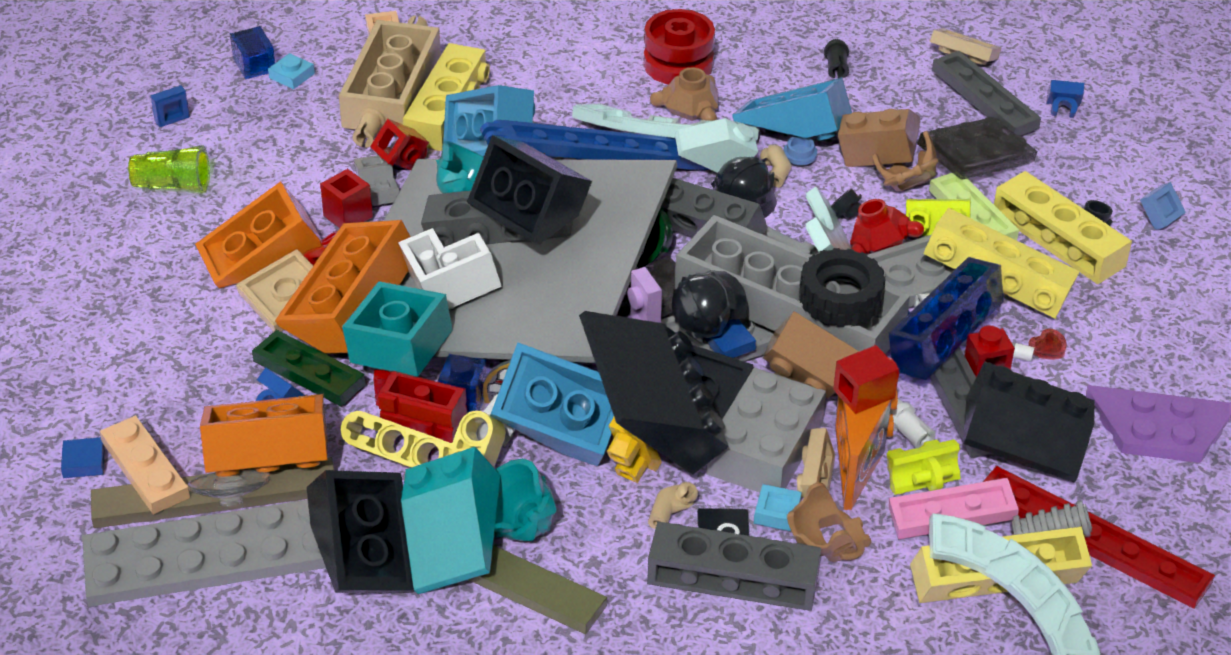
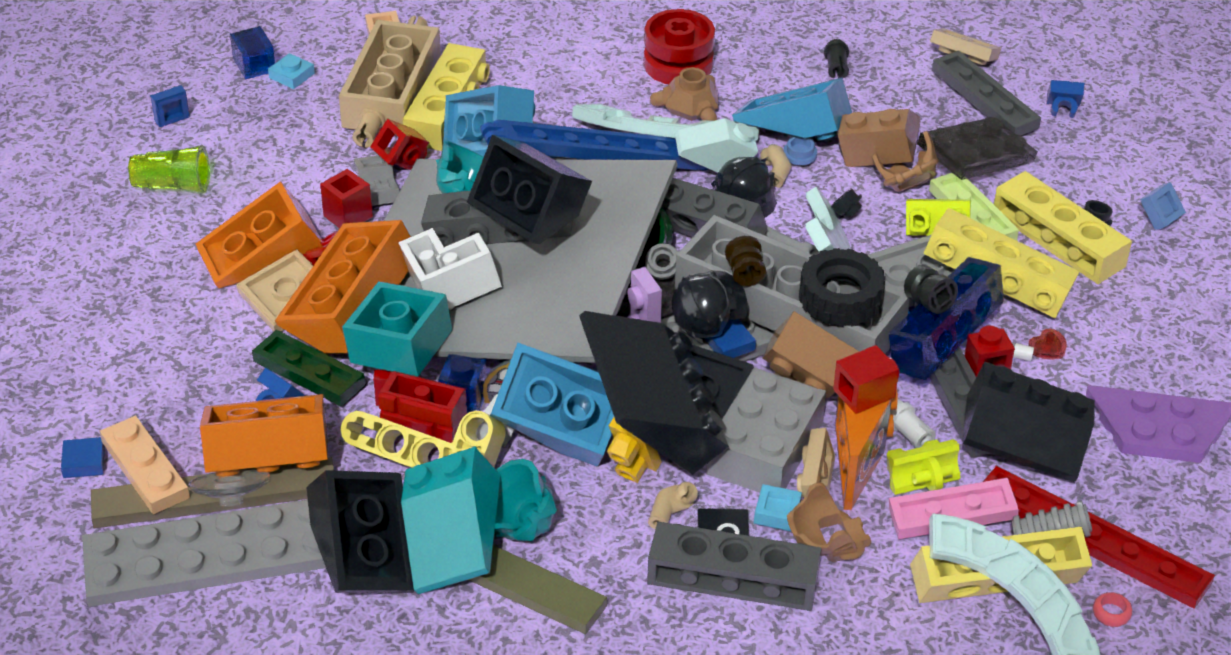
(658, 252): none -> light grey plate
(746, 260): none -> dark brown bush
(881, 227): red rock -> none
(930, 288): none -> pearl dark grey wheel
(1110, 619): none -> coral piece

